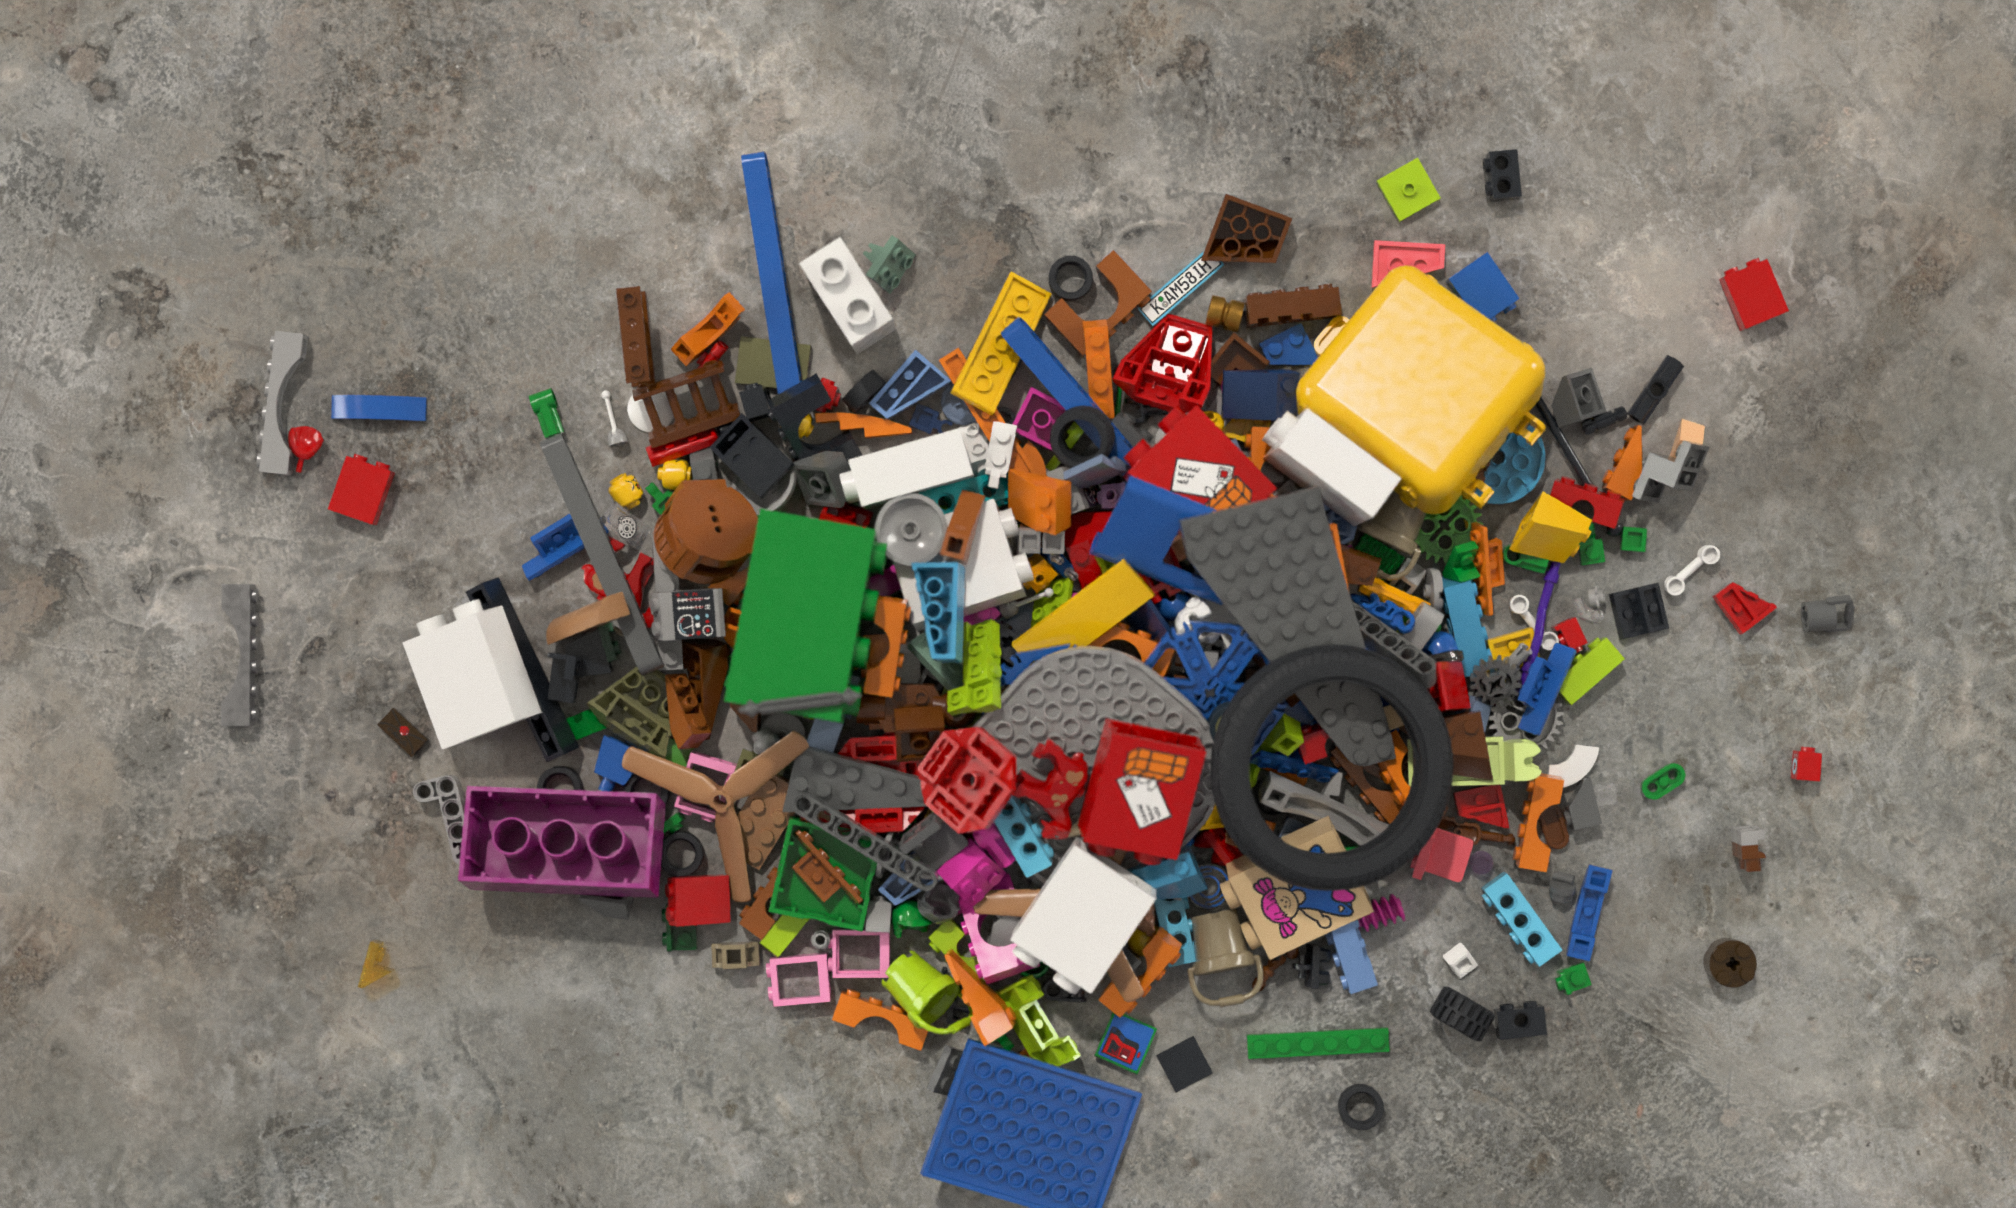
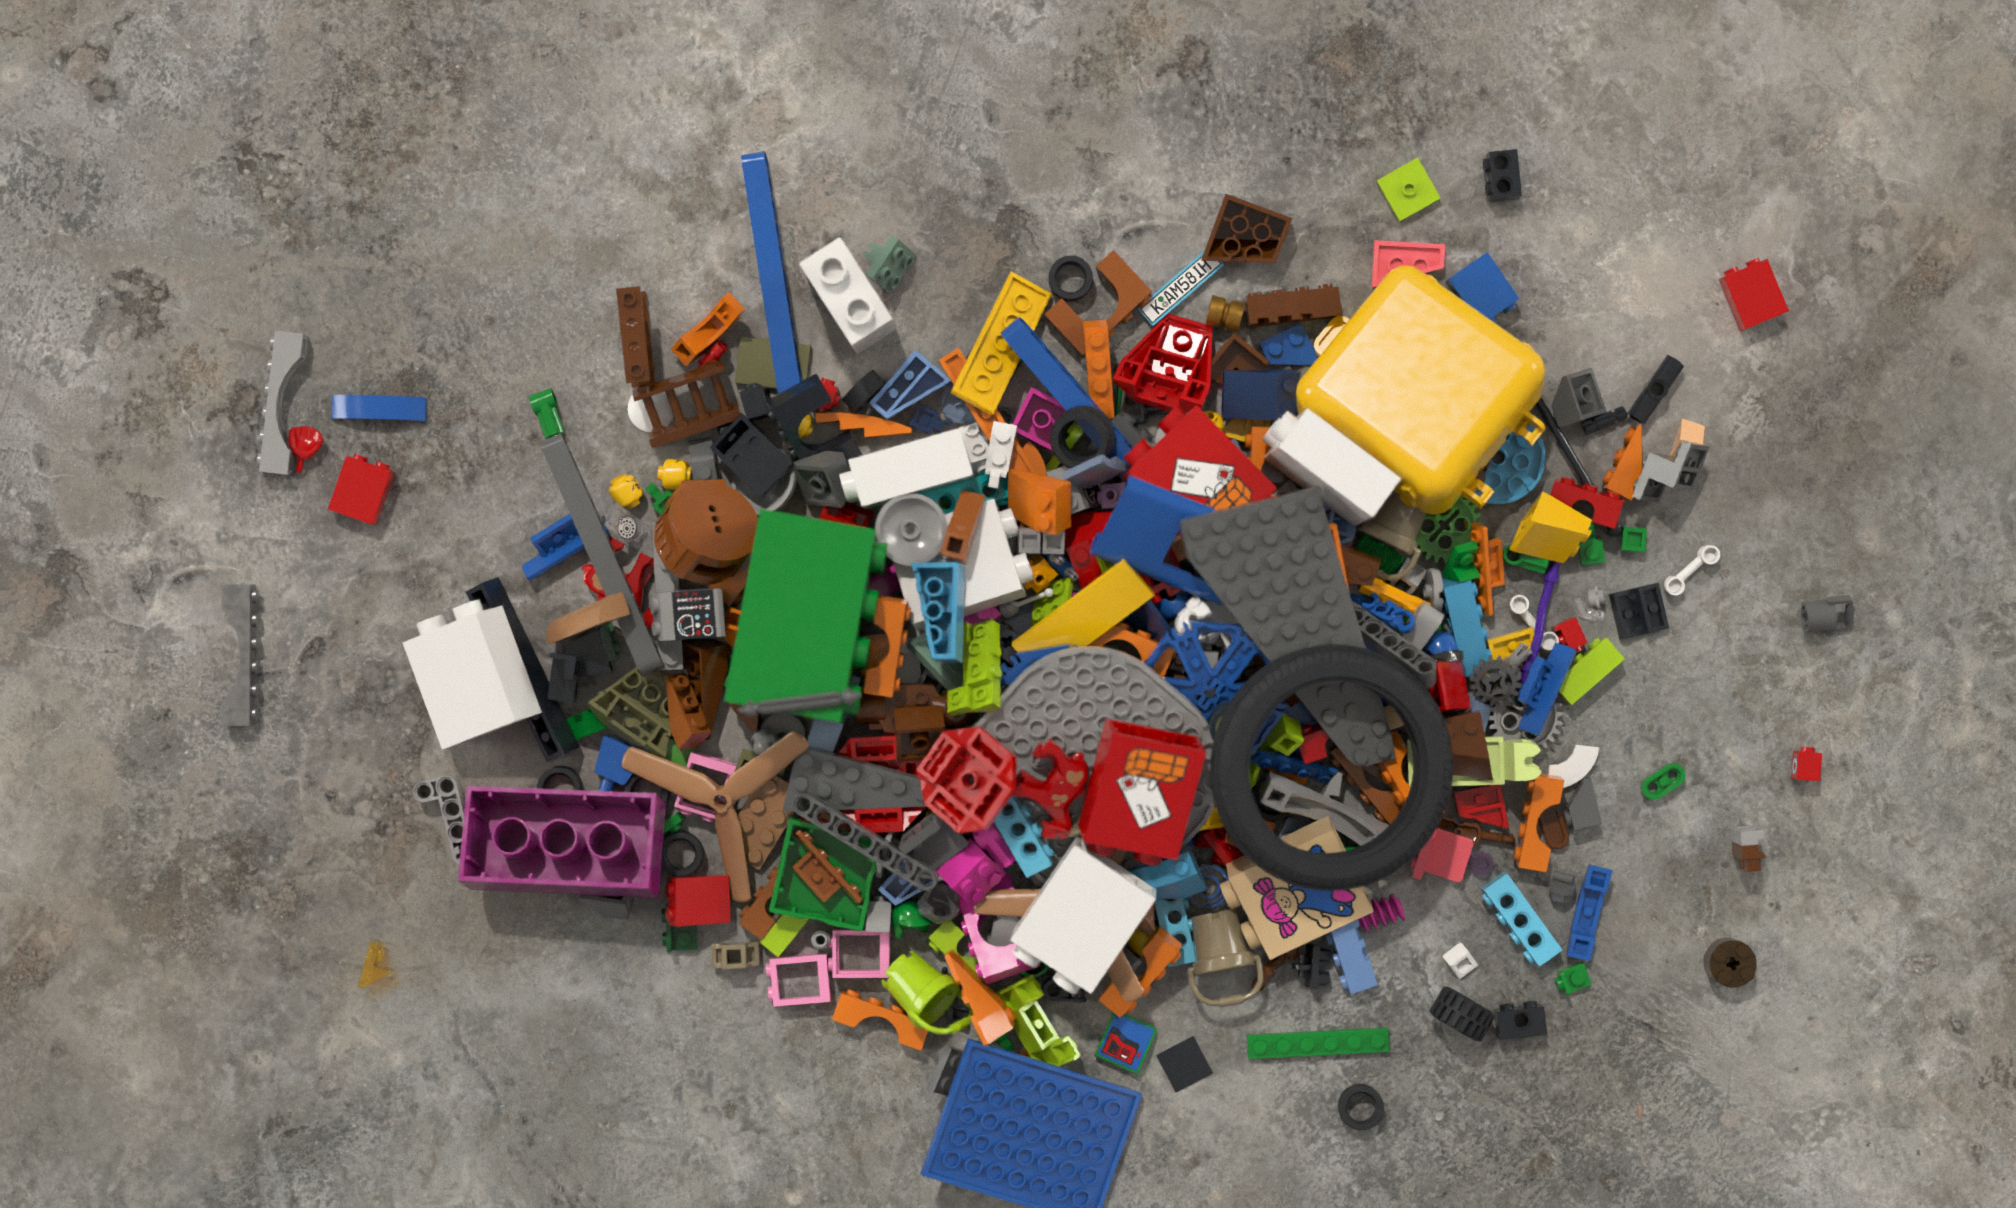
(402, 732): dark brown tile -> none
(616, 436): hinge -> none
(681, 447): red tile -> none
(1742, 607): red wing -> none

